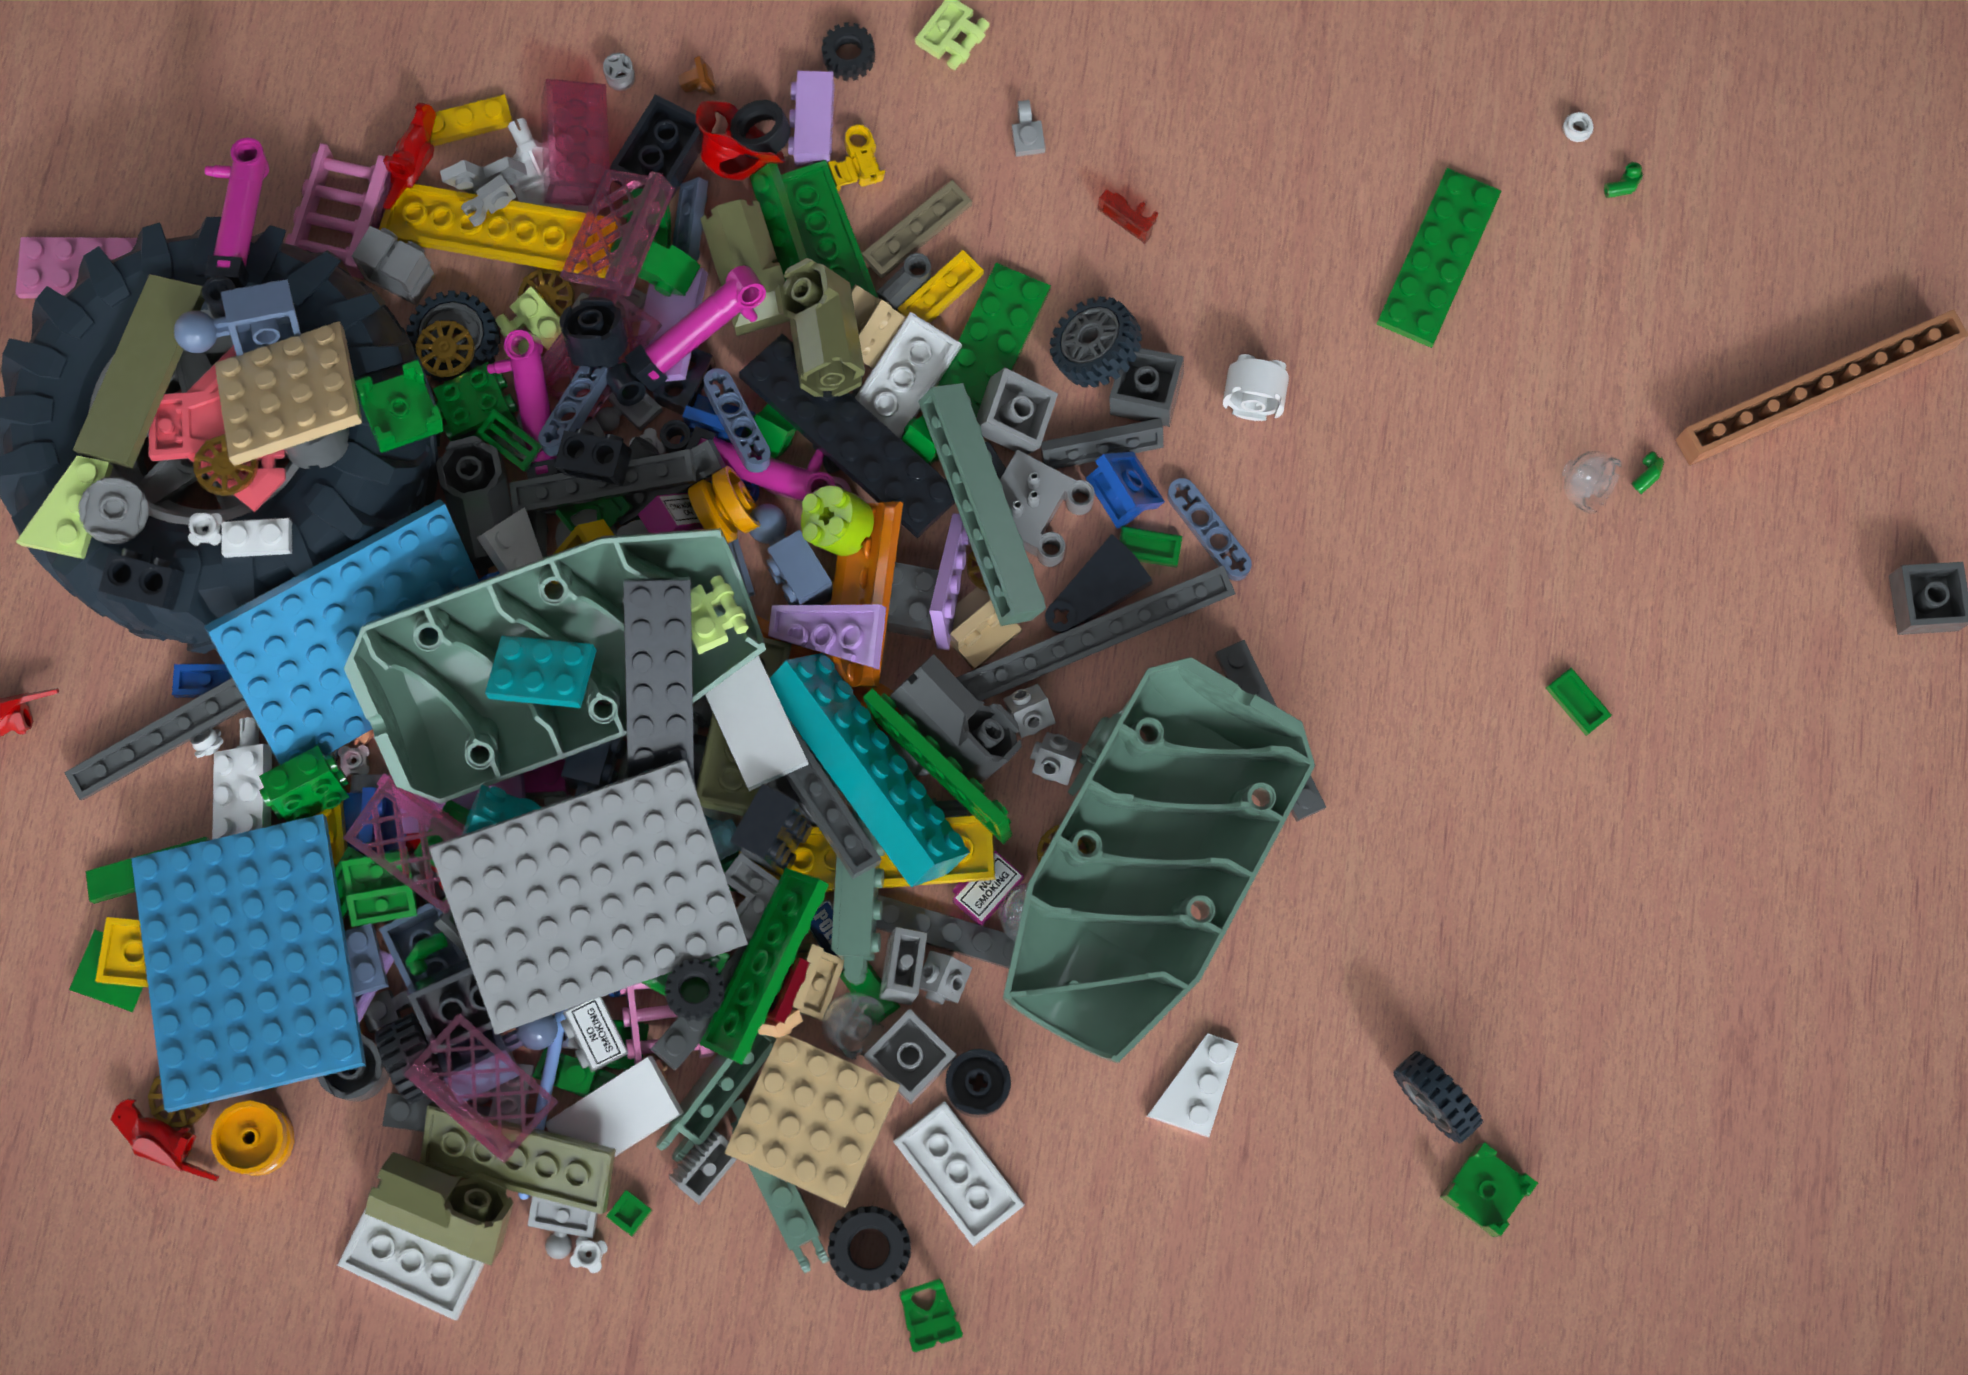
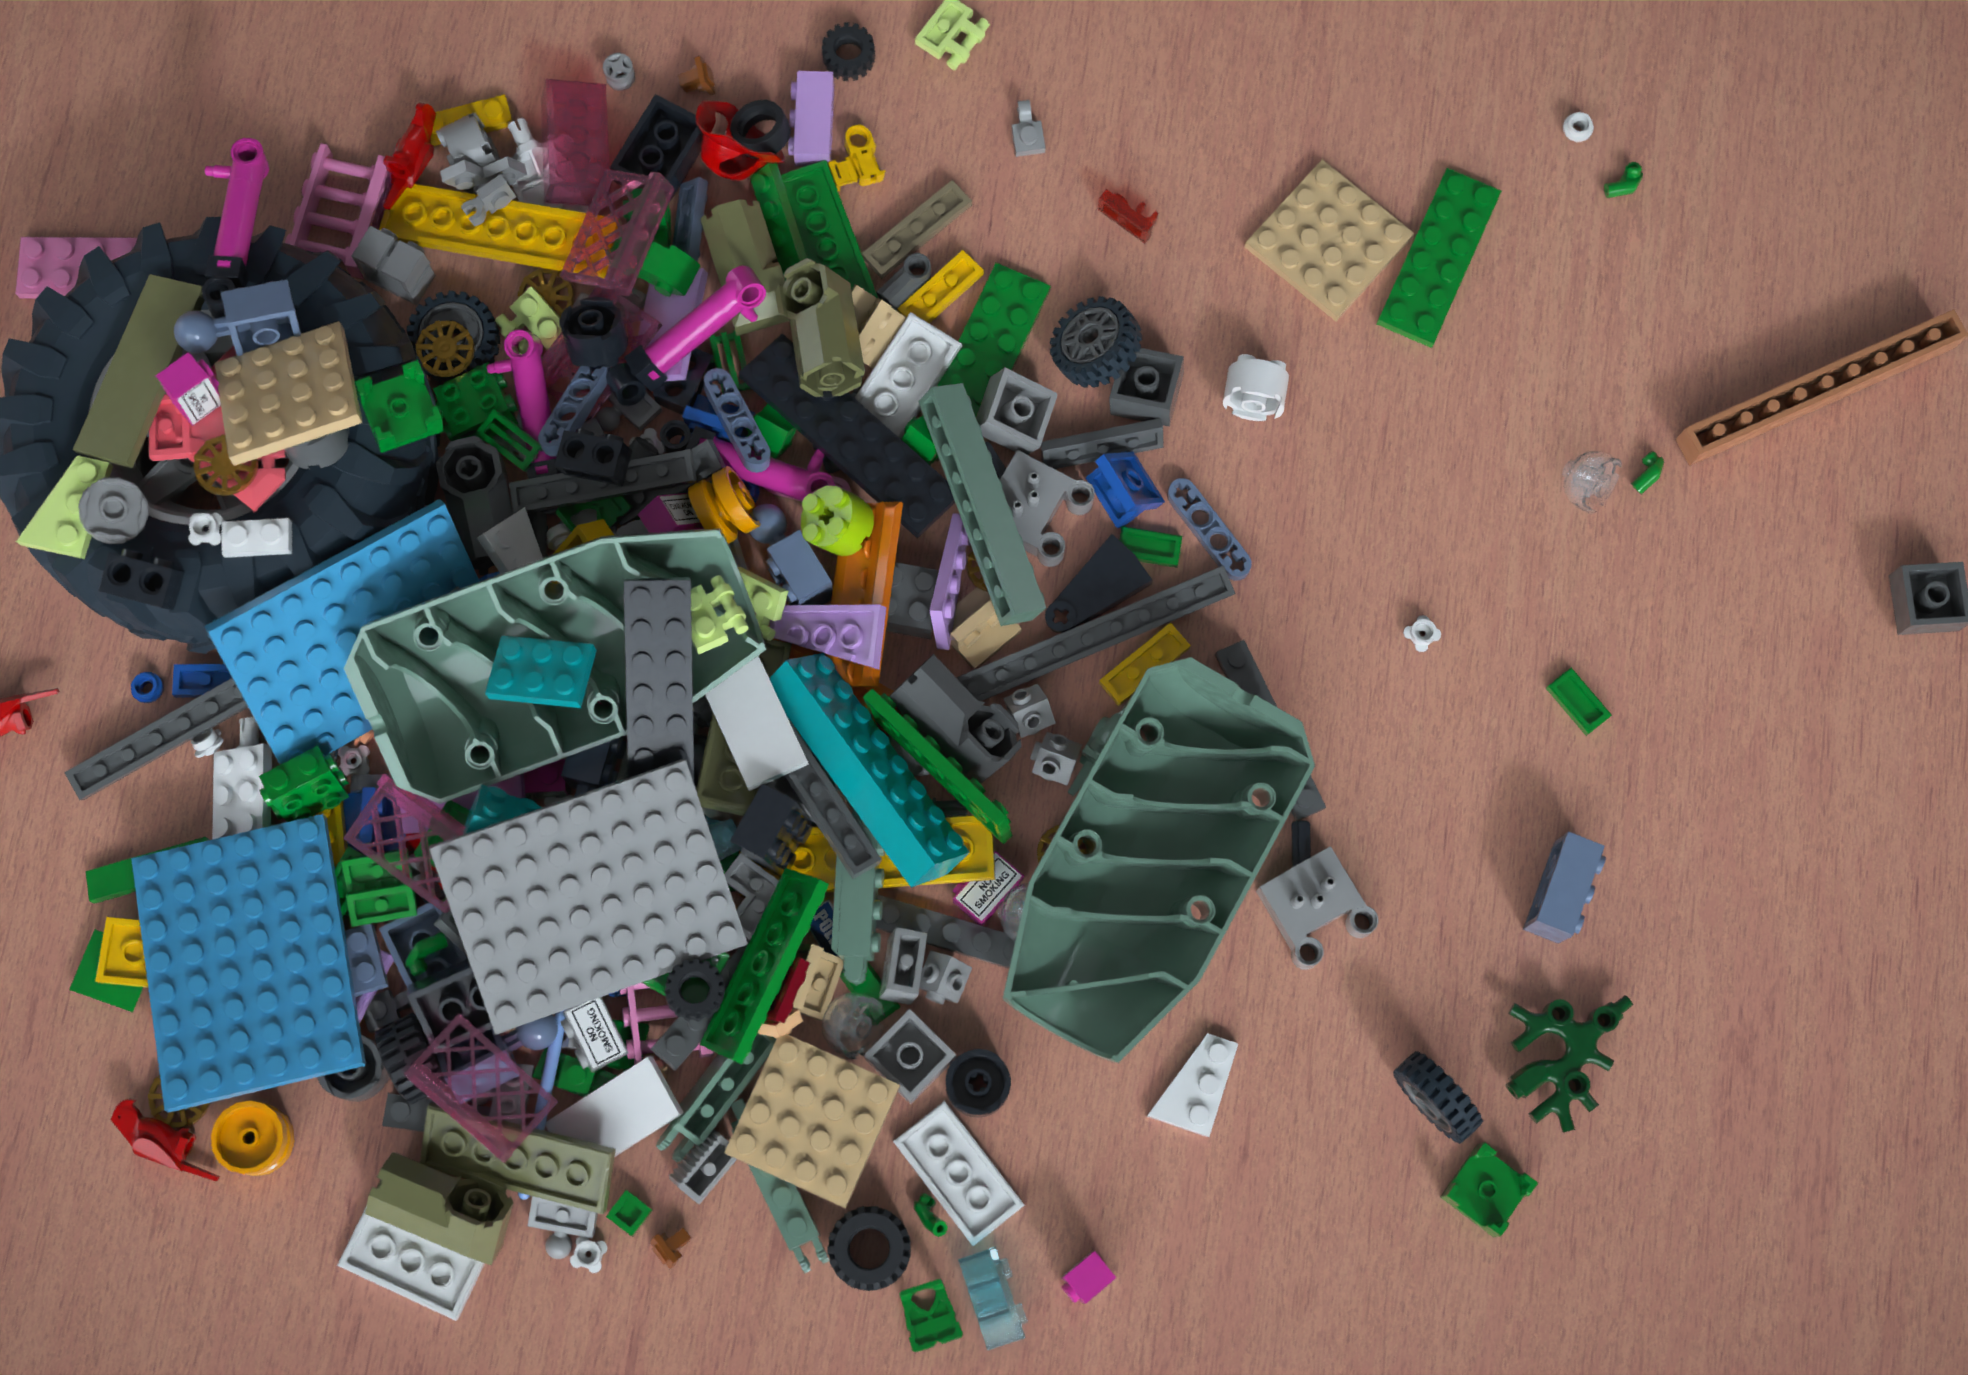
(143, 679): none -> blue plate
(191, 387): none -> dark pink brick
(468, 141): none -> light grey brick
(557, 535): none -> white plate
(667, 1248): none -> dark orange brick
(725, 339): none -> green tile
(767, 600): none -> yellowish green plate
(929, 1219): none -> green arm
(992, 1299): none -> clear light blue brick
(1087, 1278): none -> dark pink brick
(1159, 650): none -> yellow plate
(1312, 897): none -> light grey piece
(1329, 240): none -> tan plate
(1422, 624): none -> white plate
(1565, 888): none -> sand blue brick
(1581, 1049): none -> dark green plant

